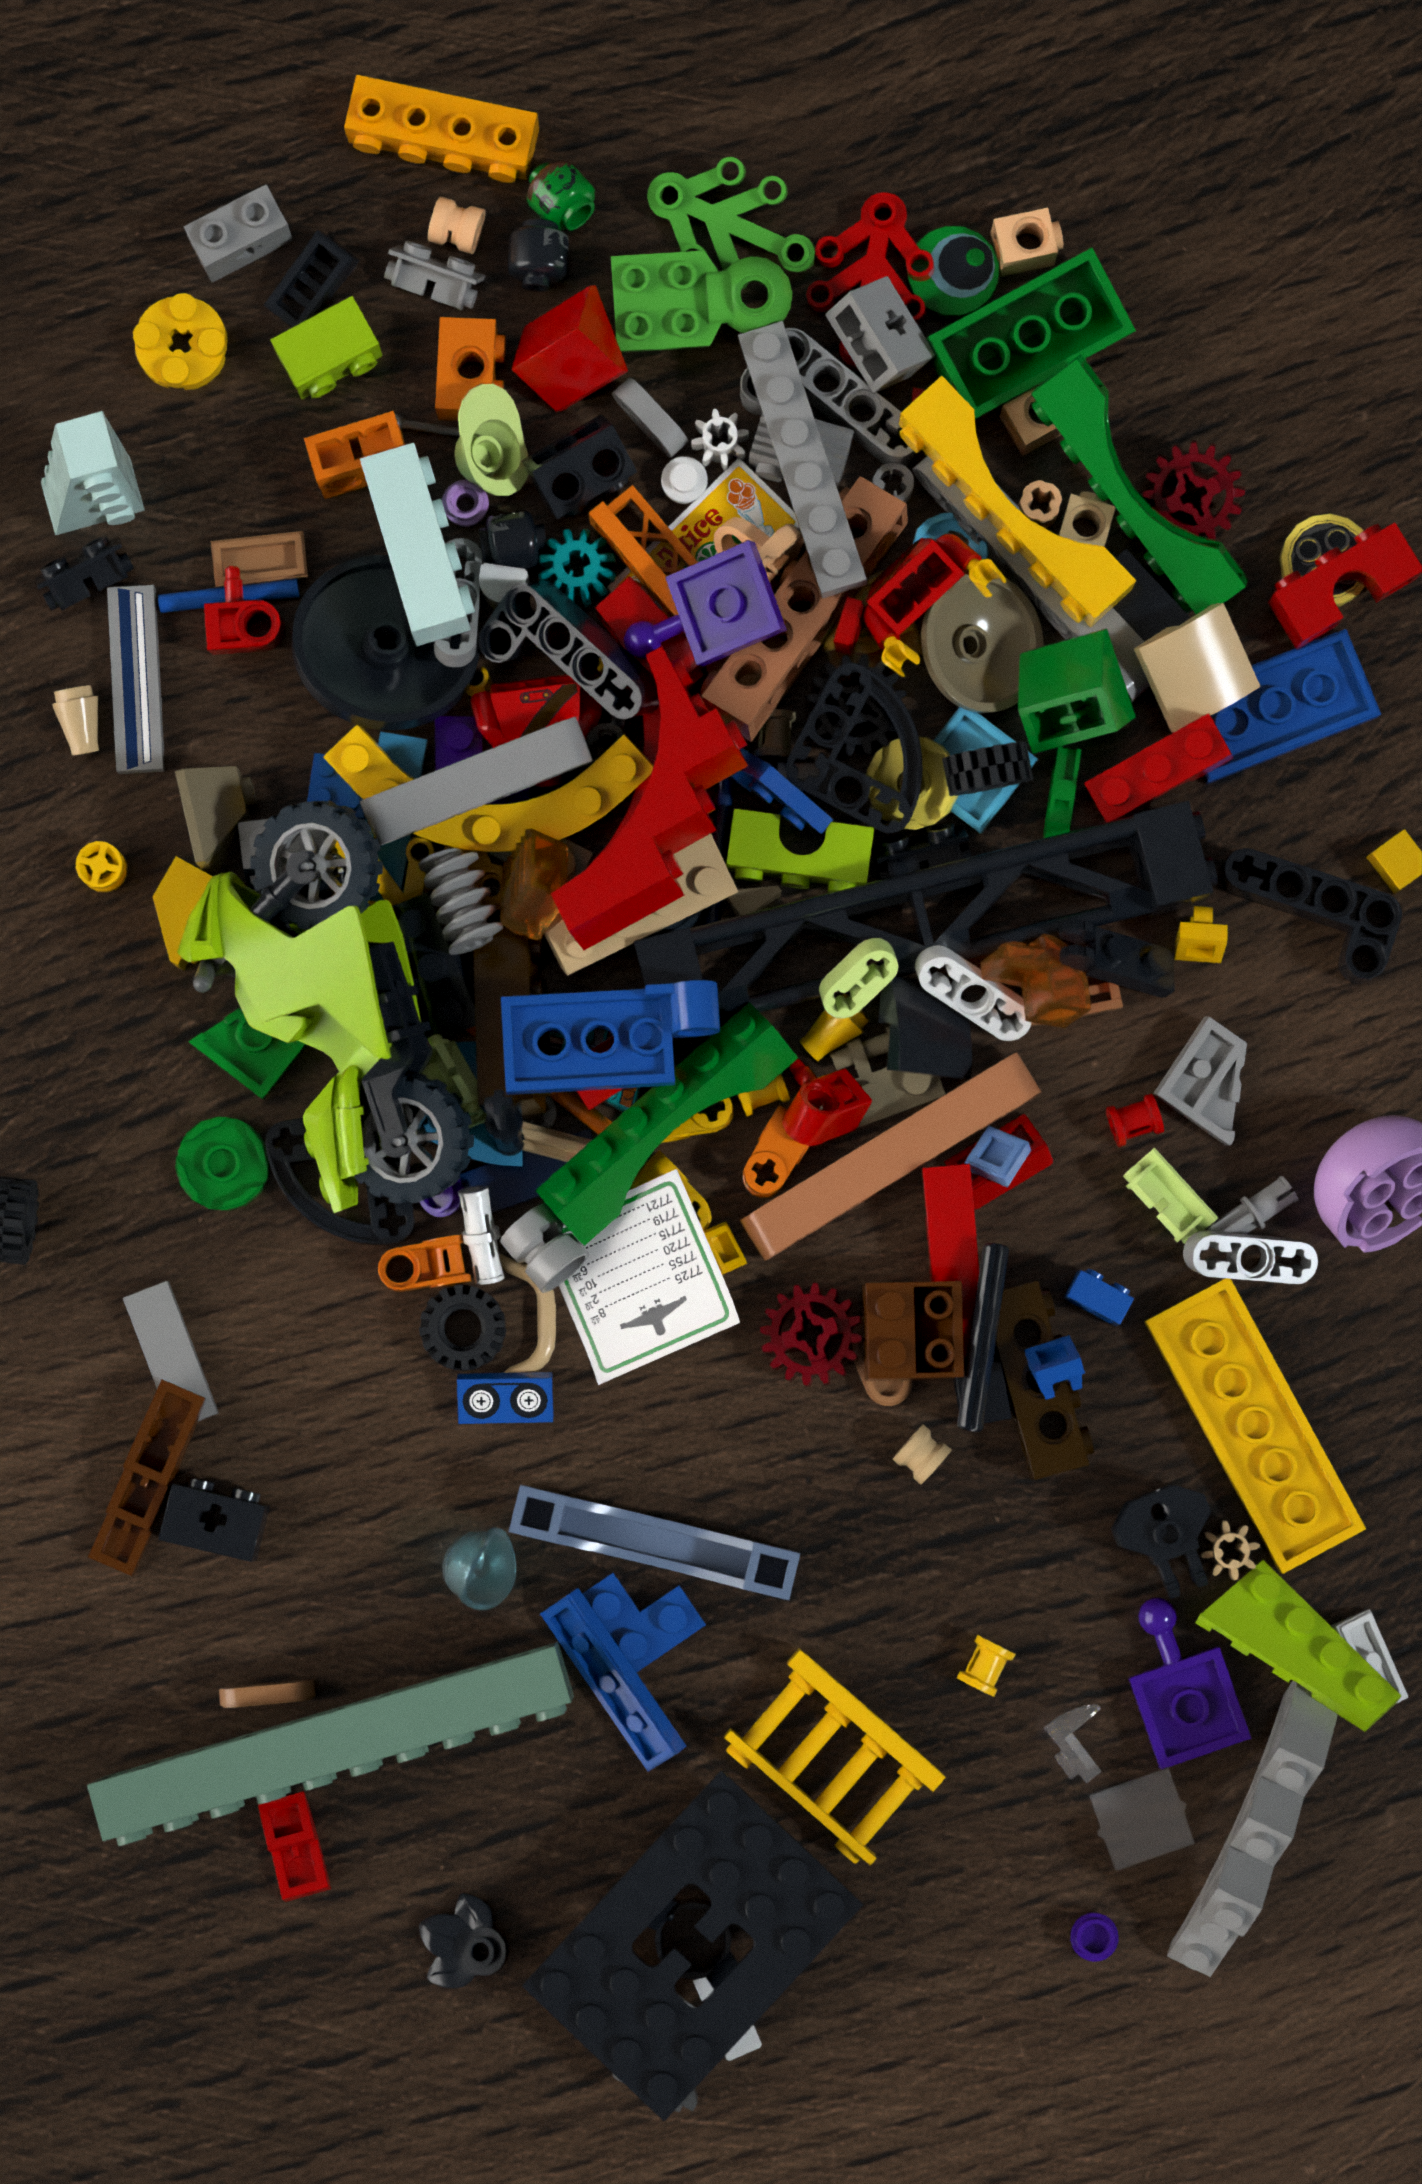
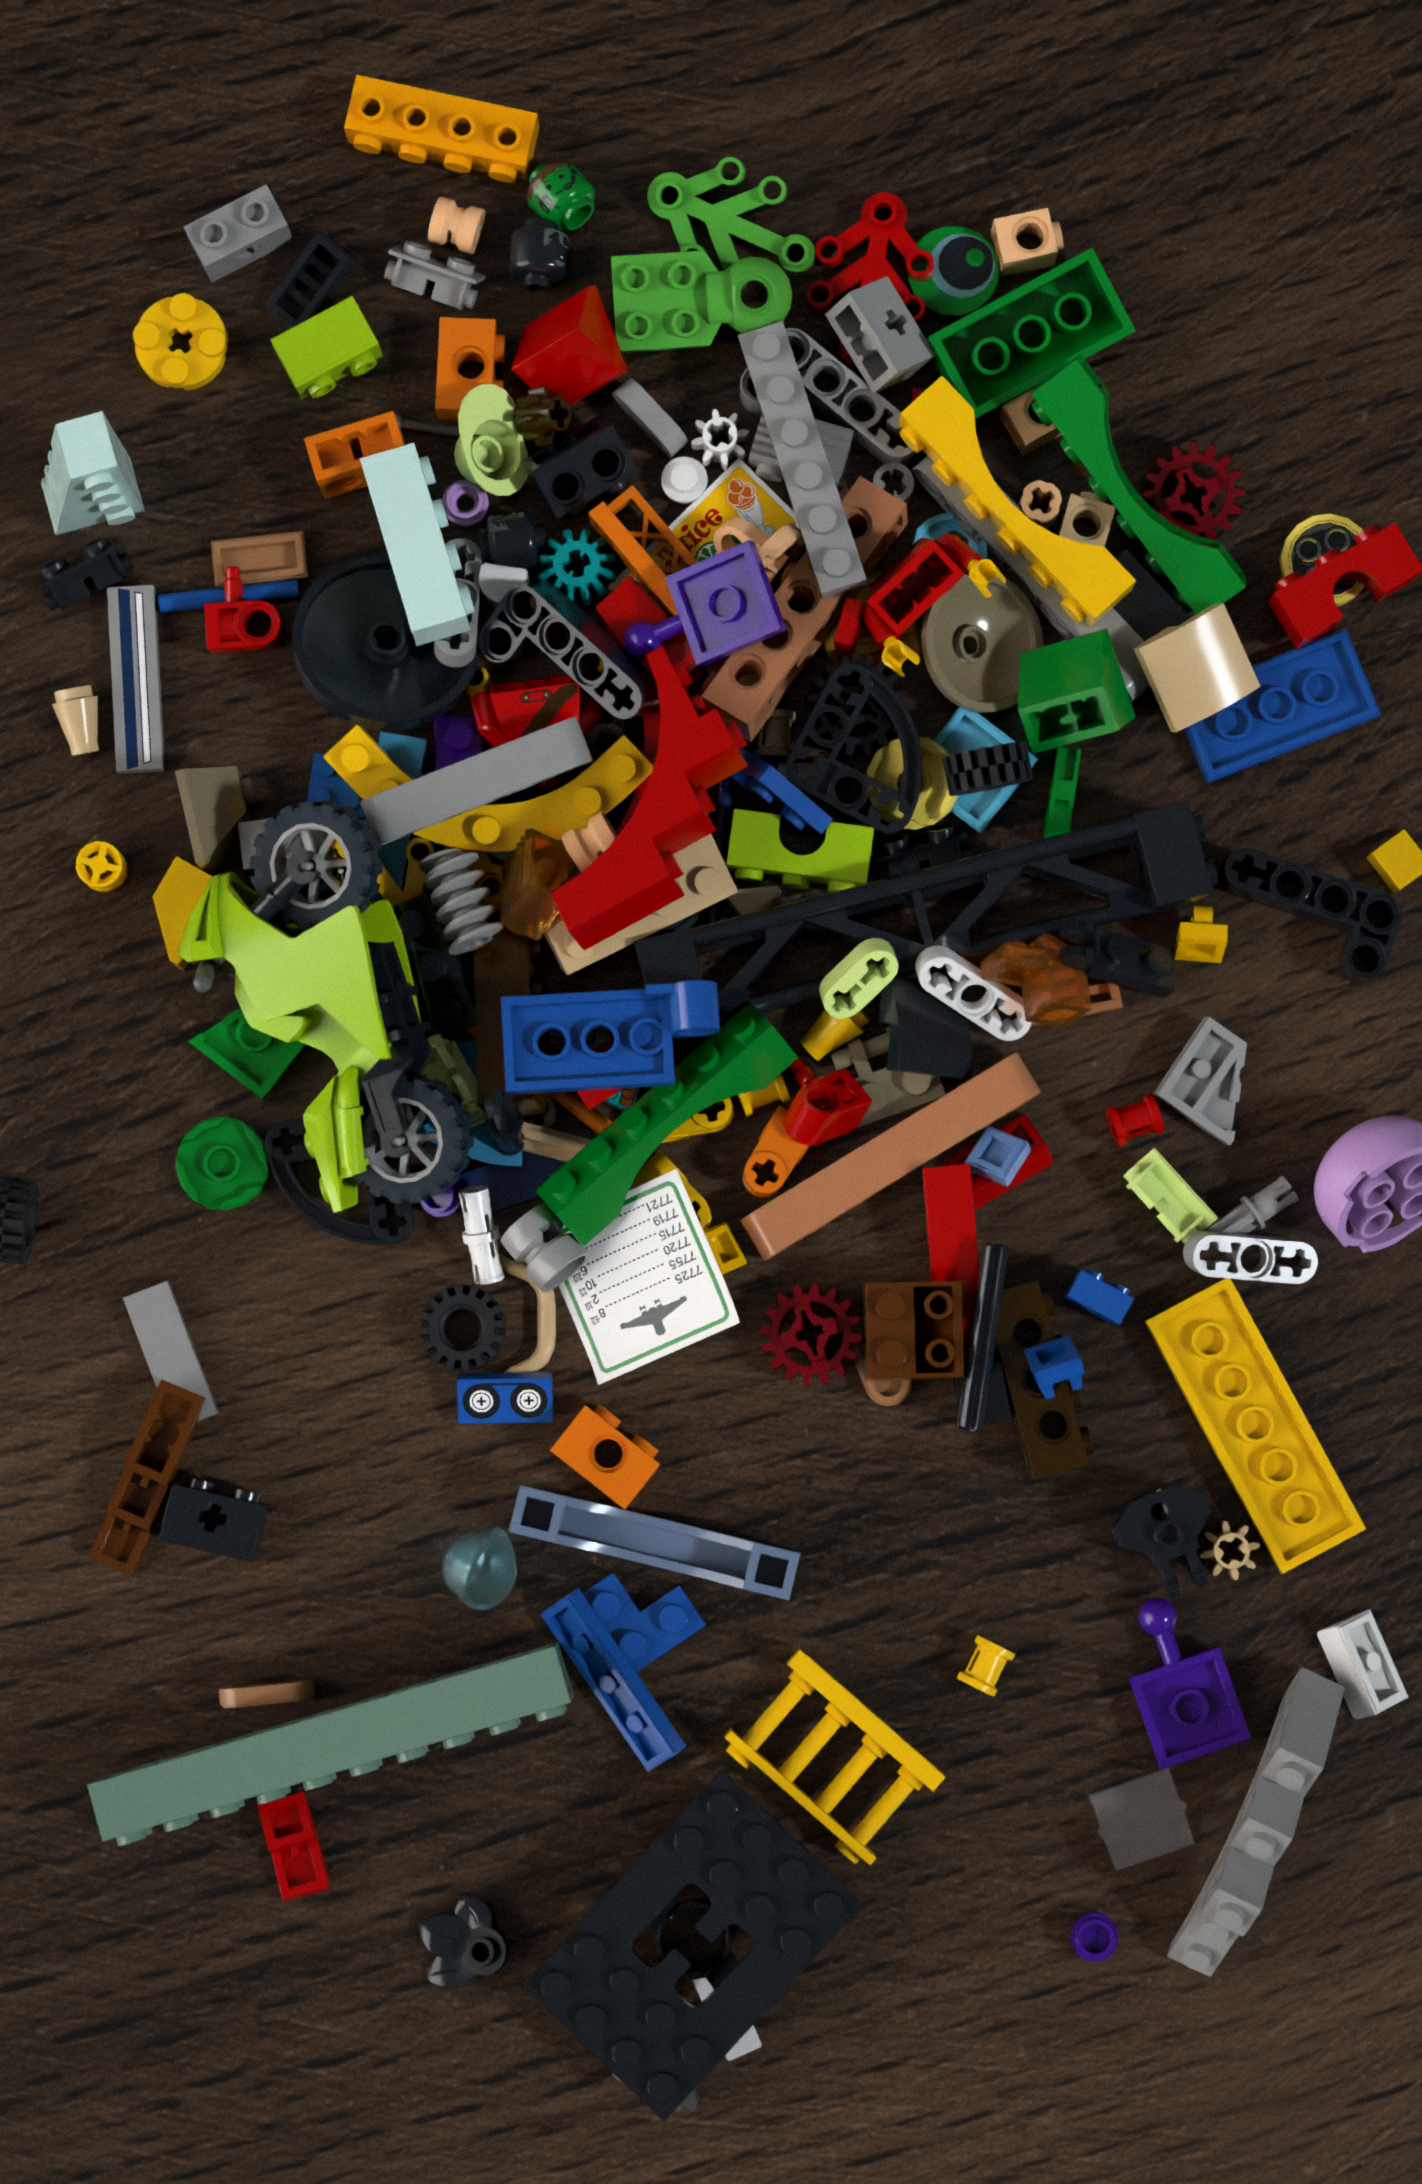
(428, 1264): orange piece -> none
(542, 416): none -> dark brown gear
(578, 1449): none -> orange brick
(589, 842): none -> light nougat wheel
(922, 1454): tan wheel -> none
(1072, 1755): clear plate -> none
(1158, 769): red arch -> none
(1284, 1631): lime wing -> none

